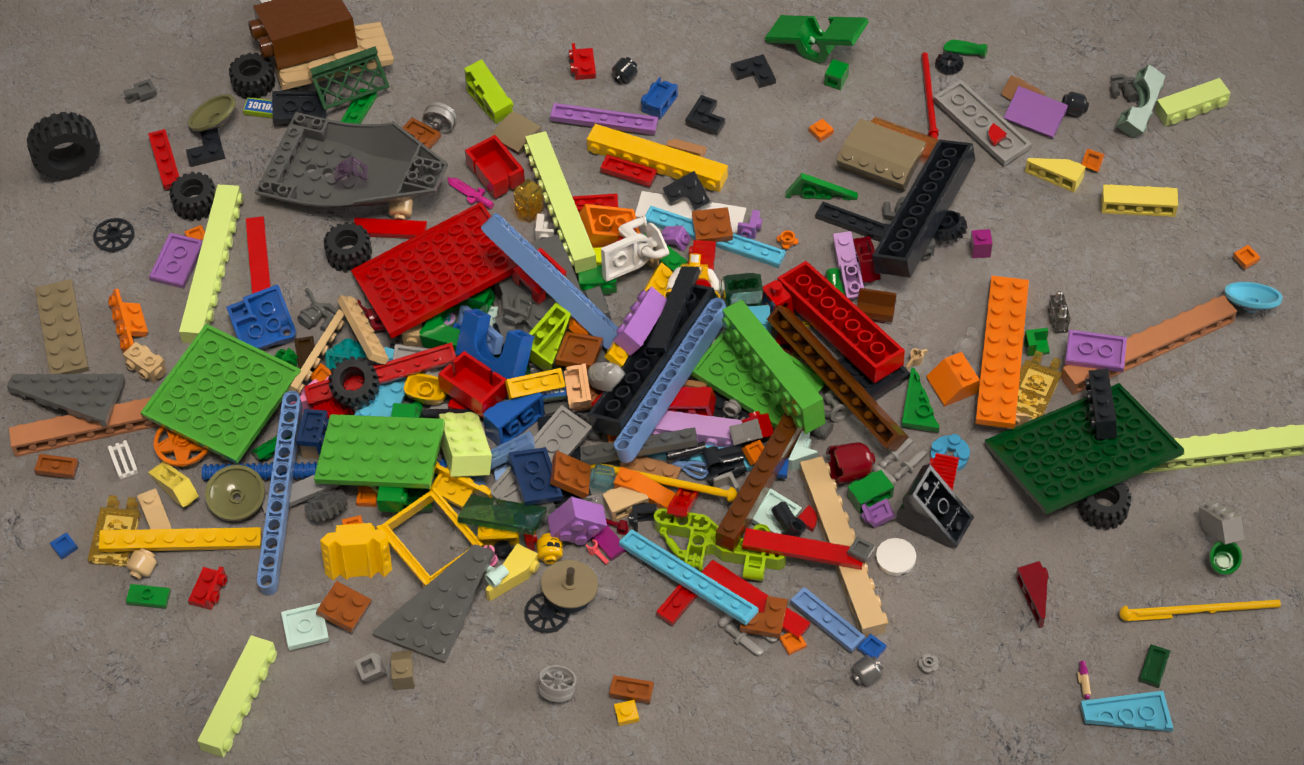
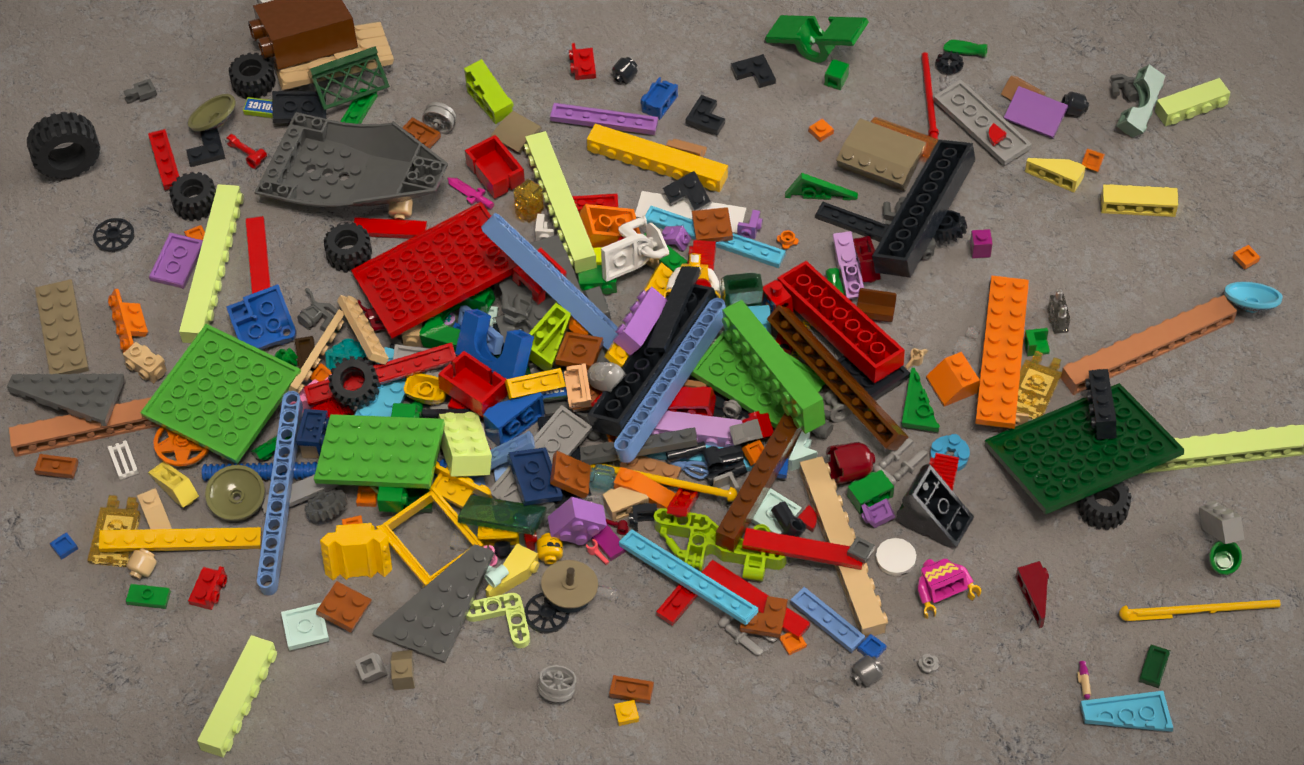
(254, 157): none -> red brick
(350, 166): clear purple bracket -> none
(510, 612): none -> yellowish green beam
(628, 170): red plate -> none
(943, 580): none -> dark pink torso
(1095, 350): medium lavender tile -> none

